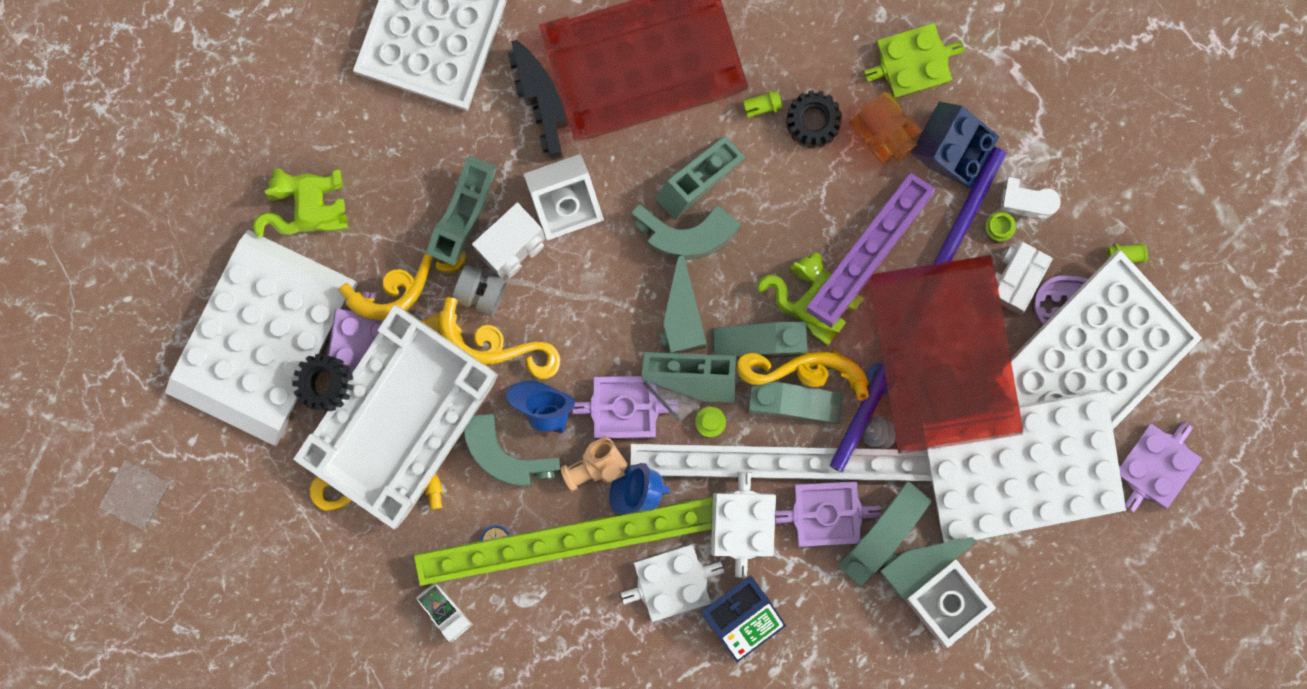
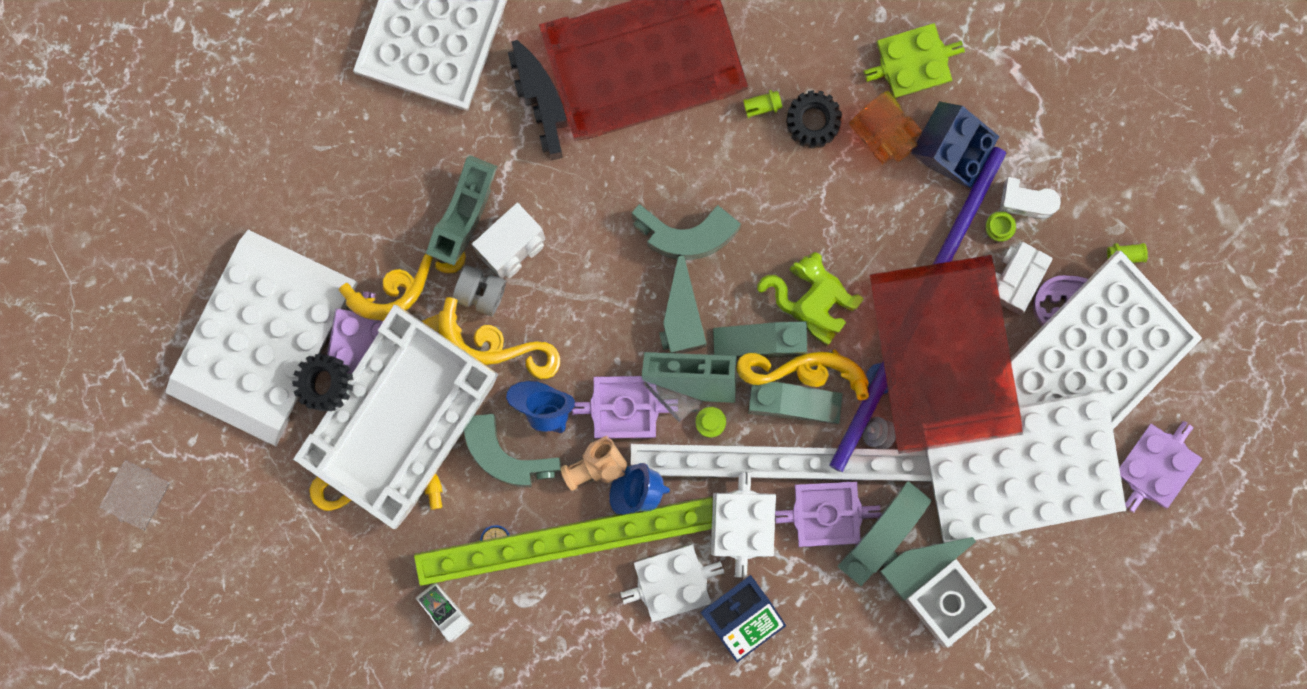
(310, 210): lime animal -> none
(563, 196): white slope -> none
(699, 177): sand green slope -> none
(870, 250): medium lavender plate -> none

